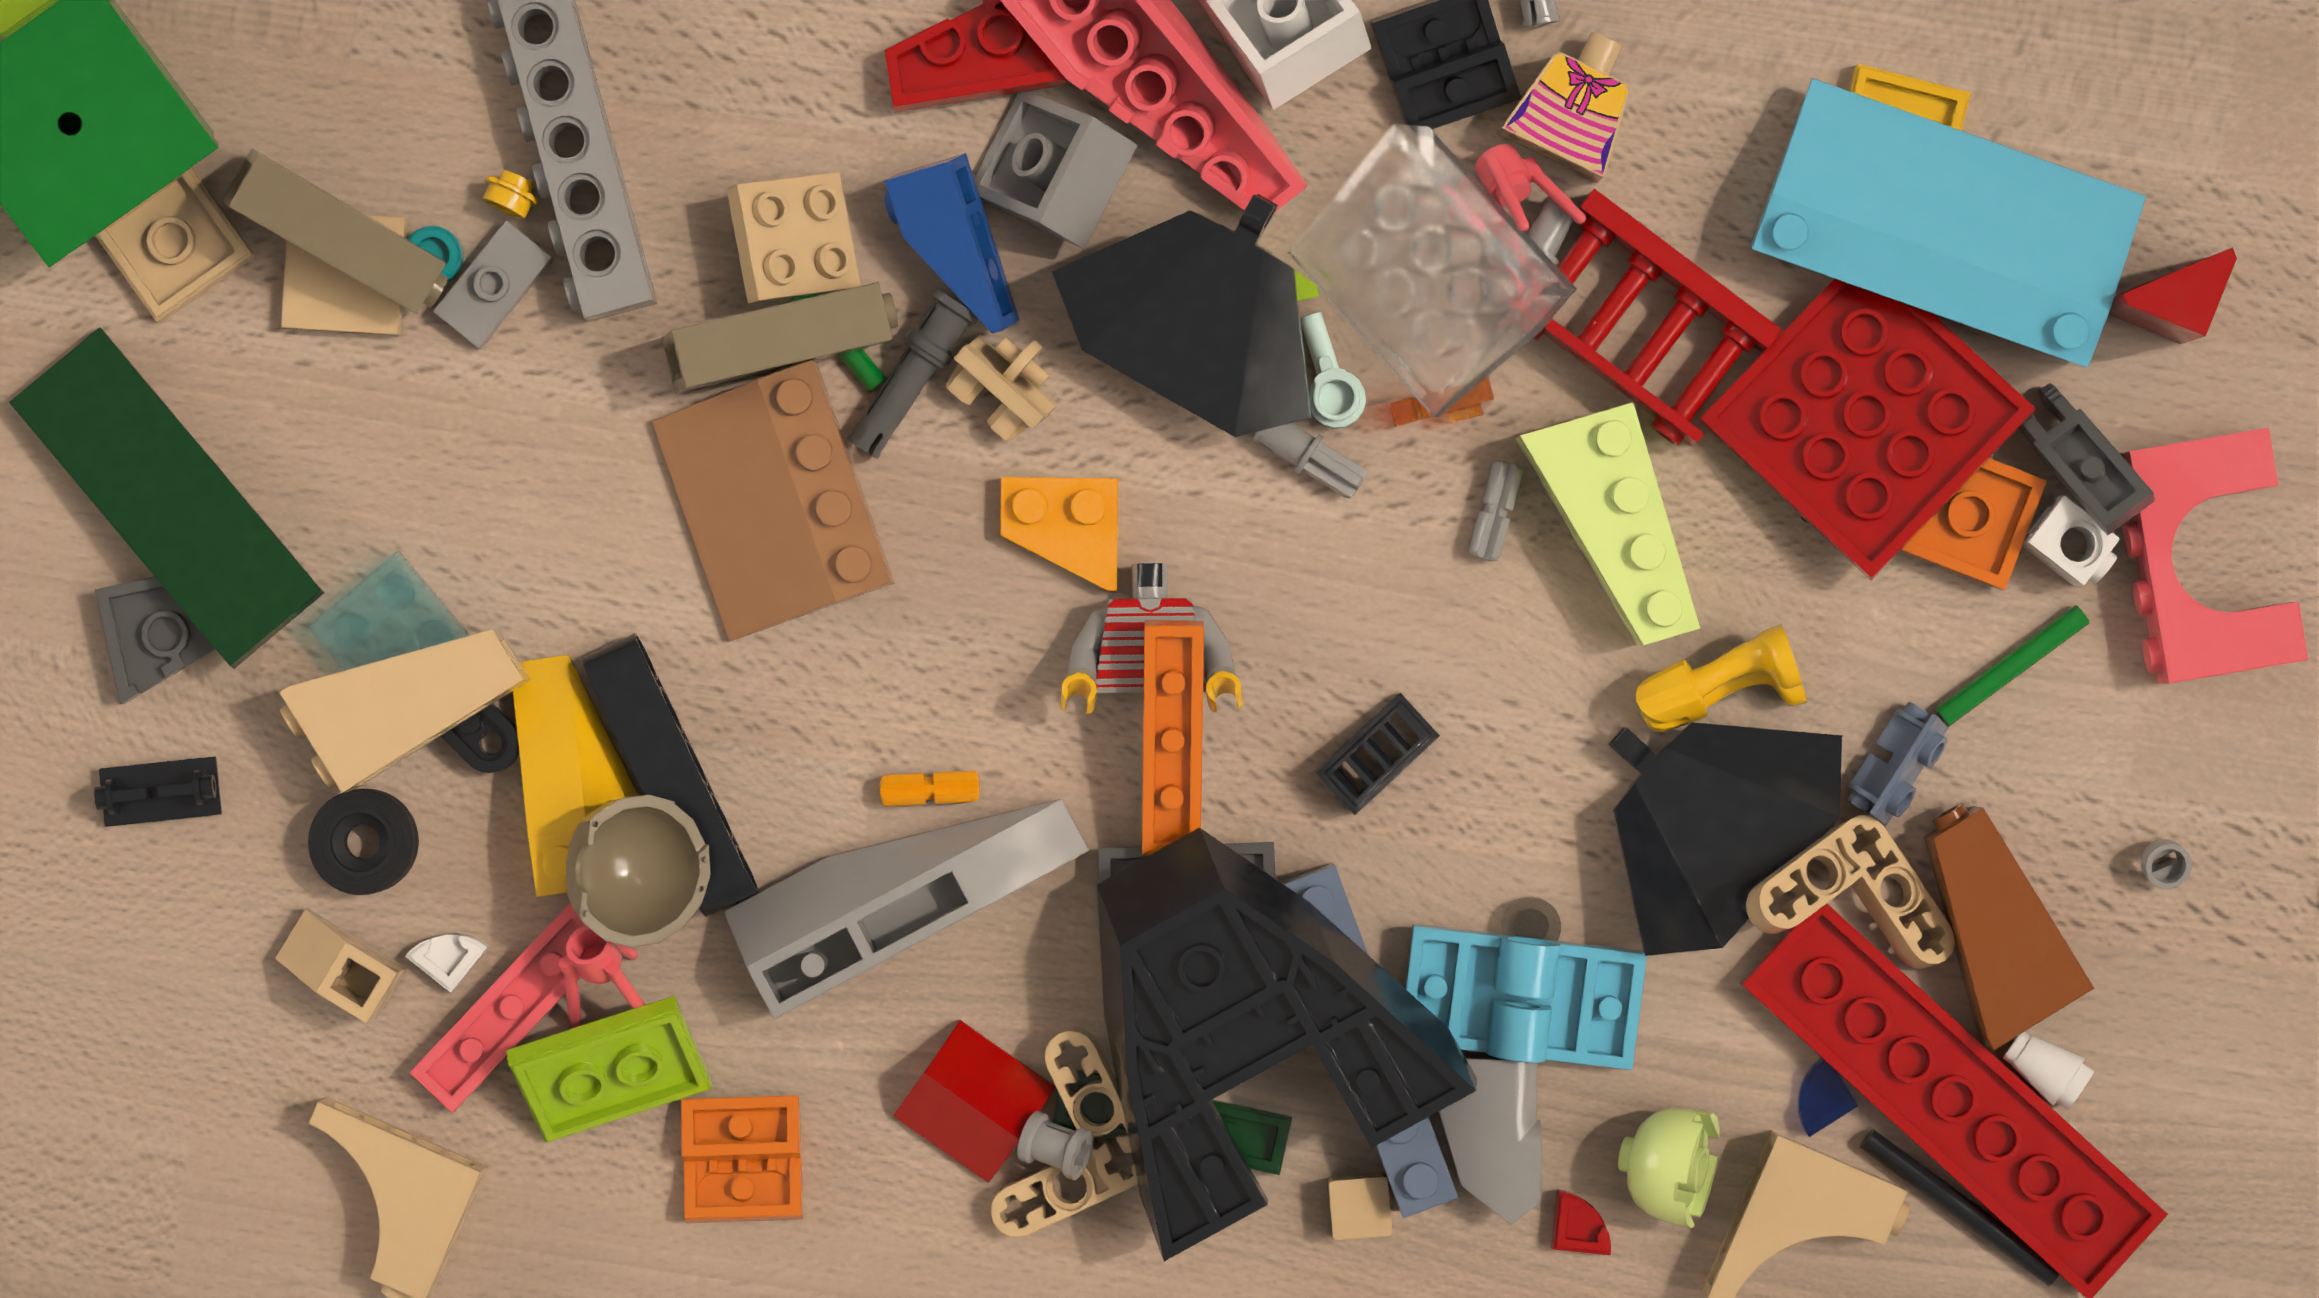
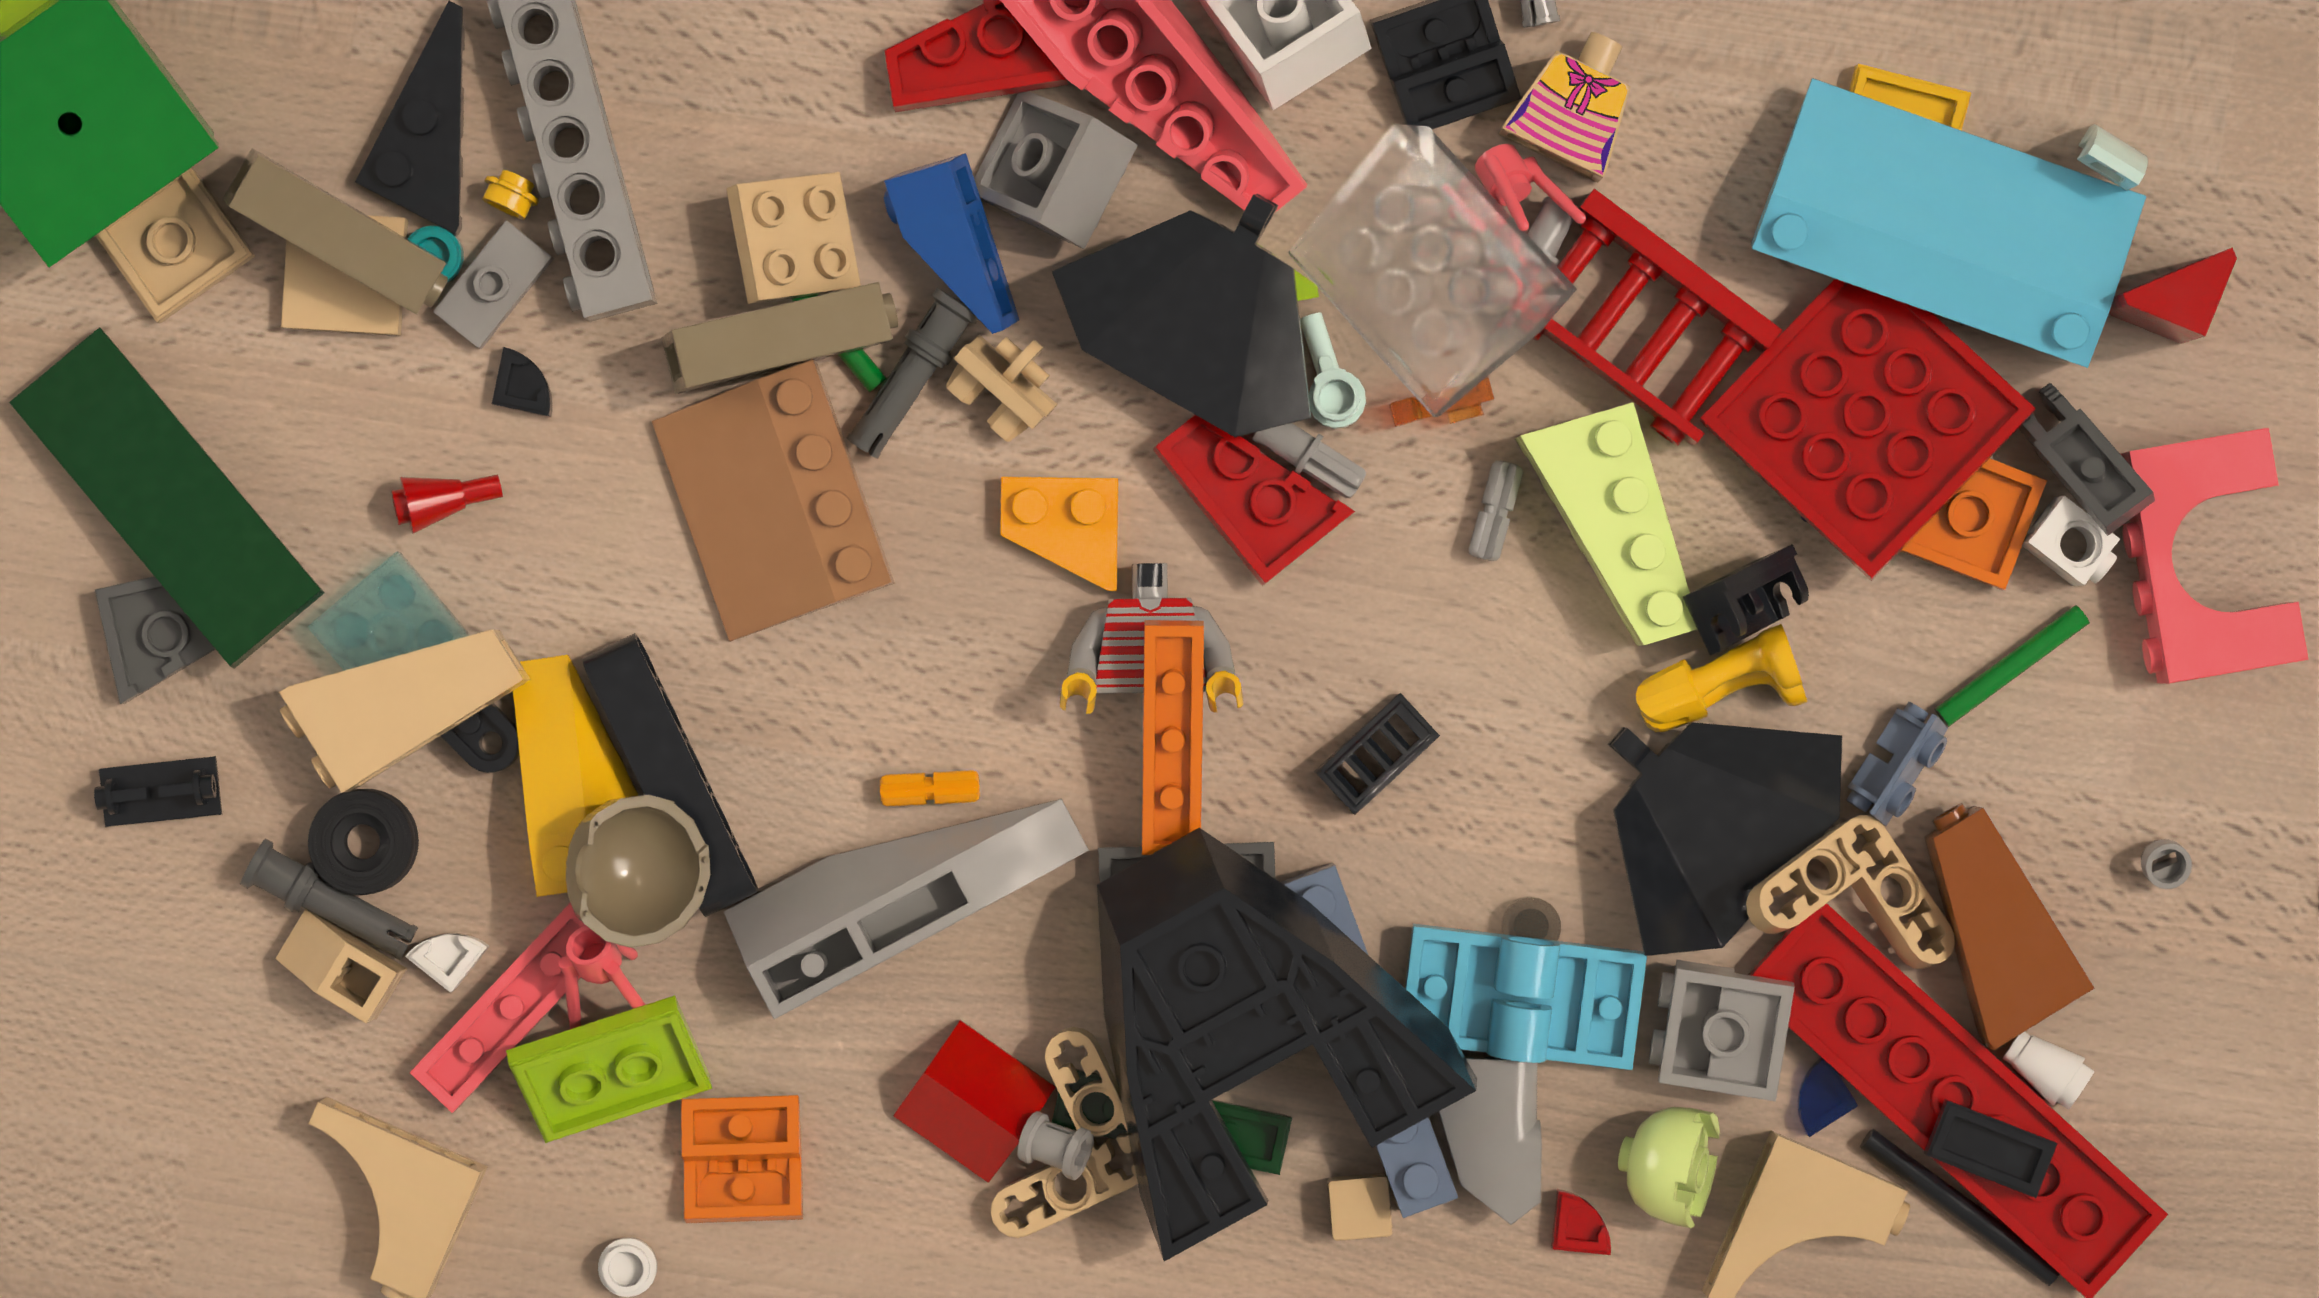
(303, 888): none -> dark grey pin
(420, 145): none -> black wing
(434, 499): none -> red cone
(522, 385): none -> black tile
(627, 1267): none -> white plate
(1248, 497): none -> red wing
(1722, 1030): none -> light grey plate
(1746, 599): none -> black hinge
(1990, 1148): none -> black tile
(2112, 158): none -> light aqua slope

